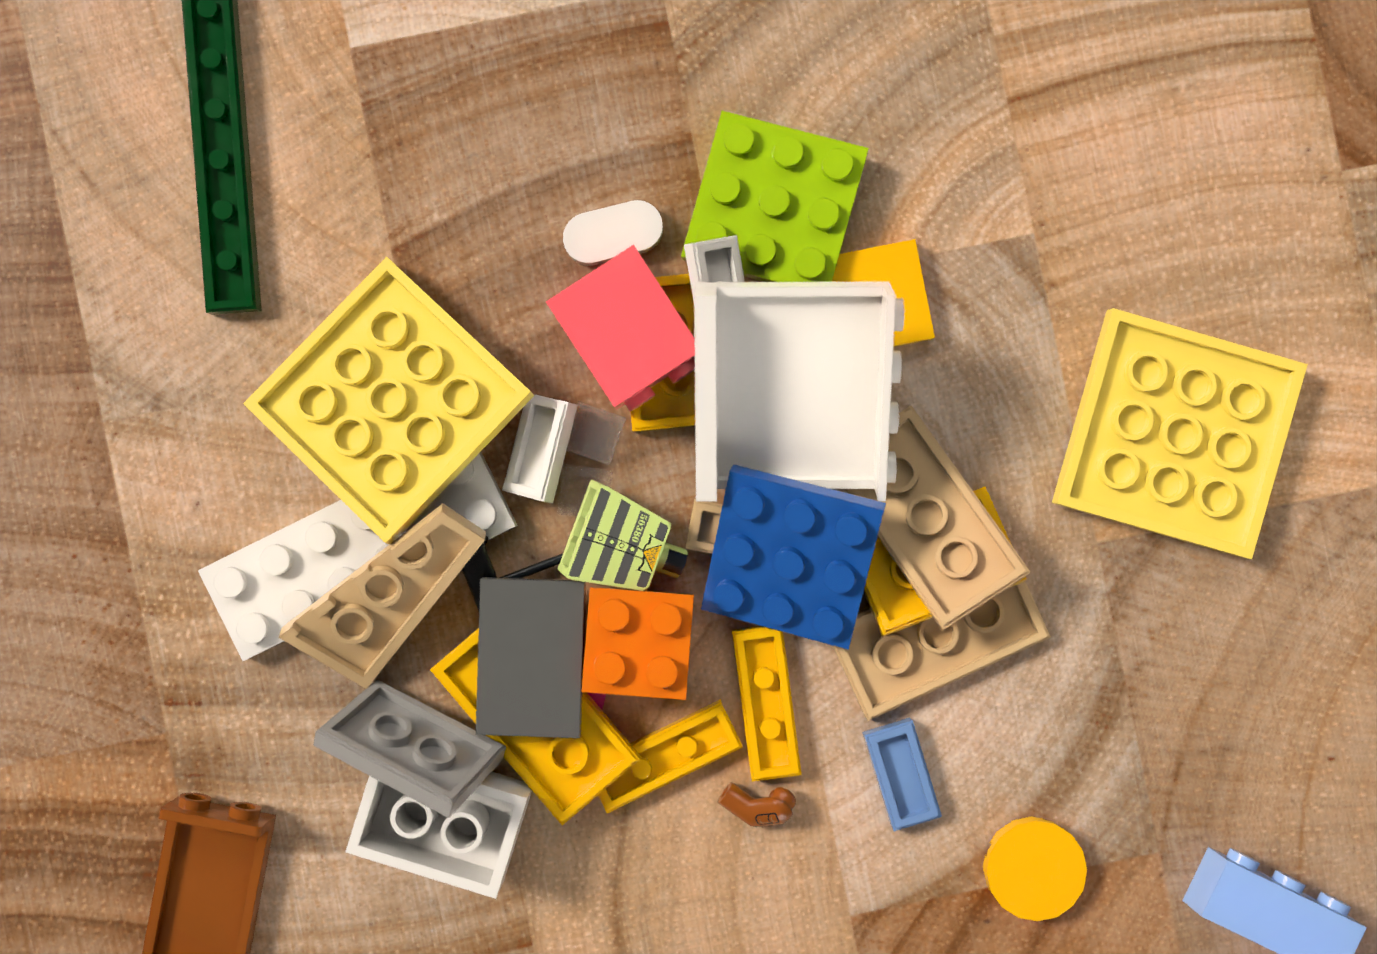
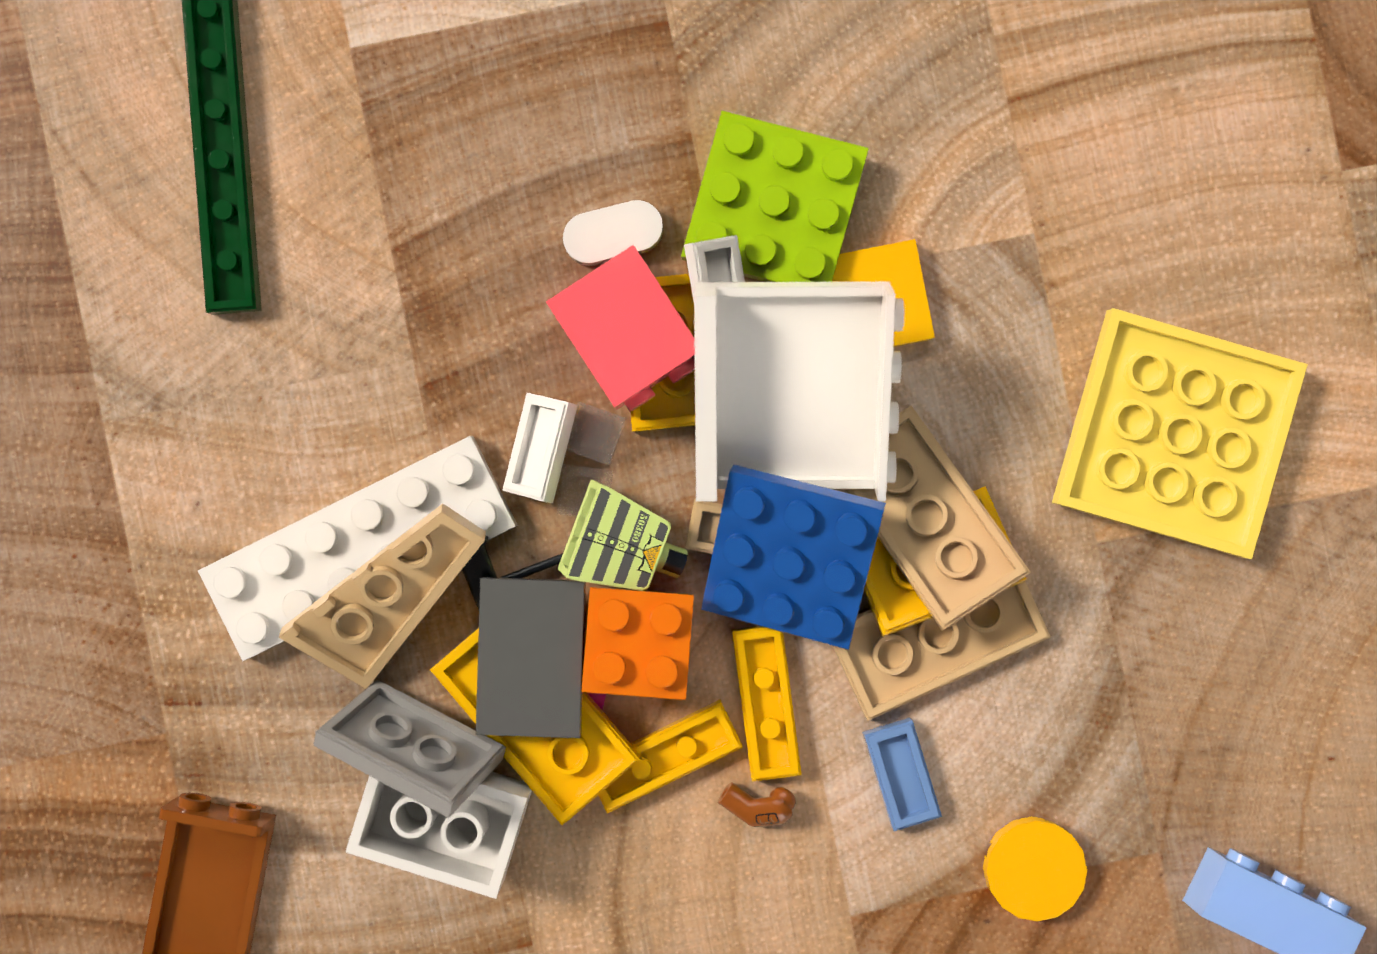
(388, 400): light yellow plate -> none

